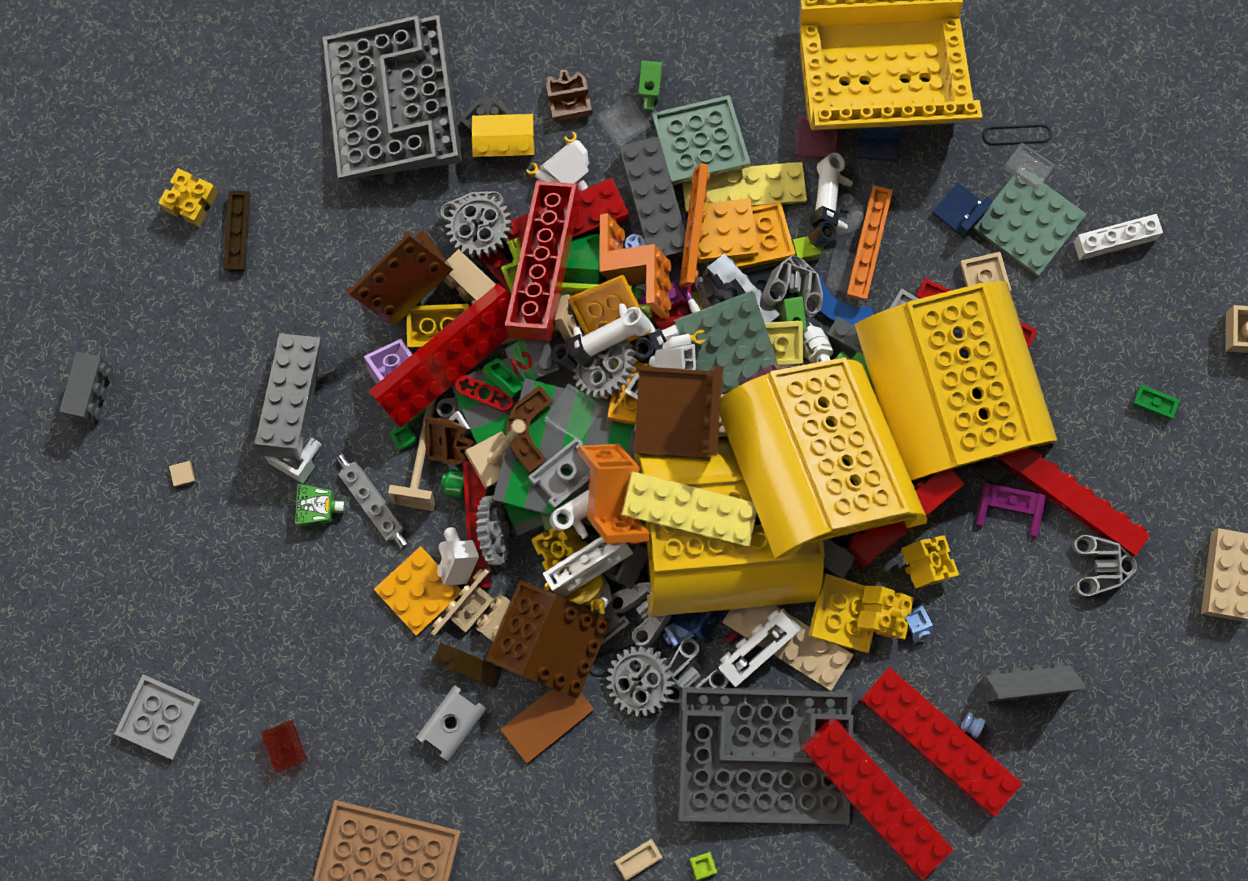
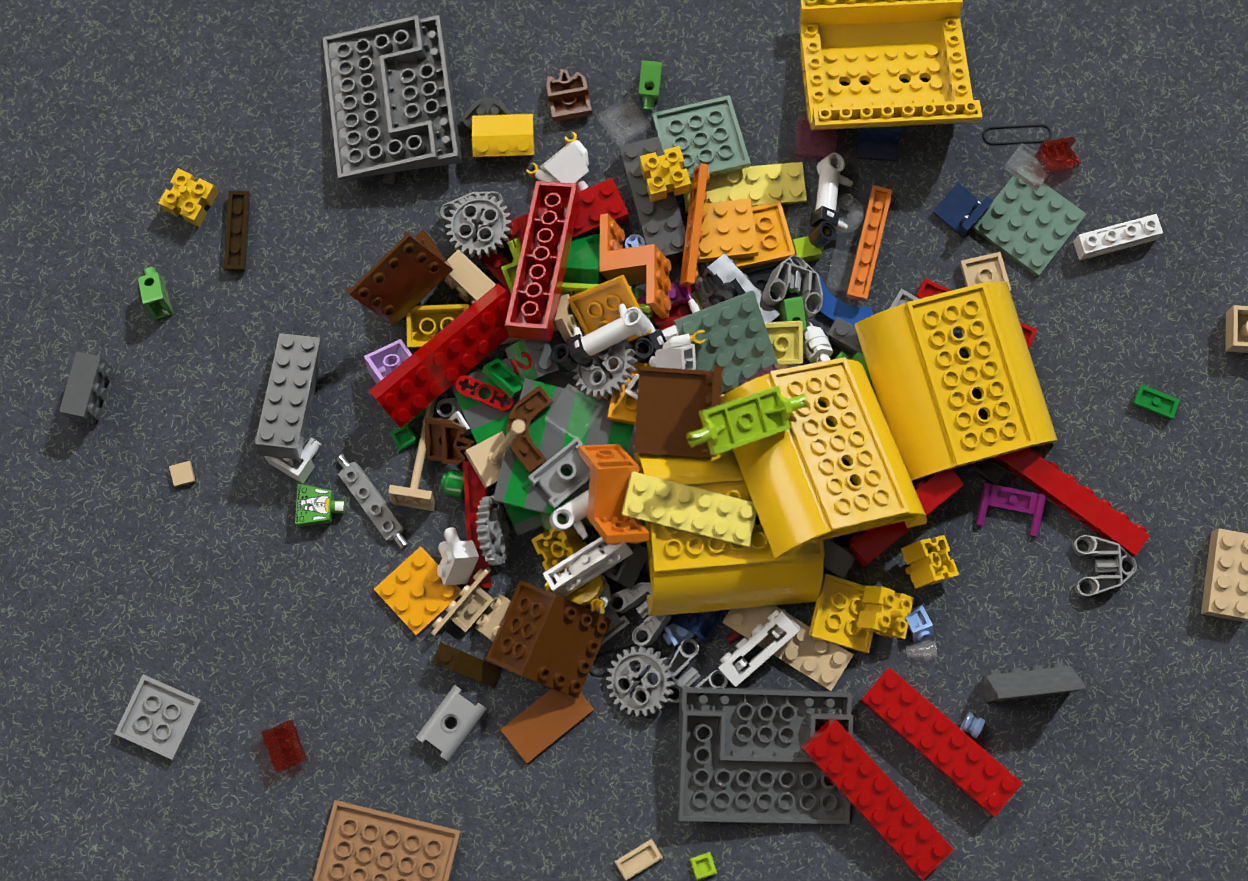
(154, 294): none -> bright green torso
(665, 174): none -> yellow brick
(745, 420): none -> lime plate
(922, 650): none -> clear cone
(1057, 155): none -> clear red bracket

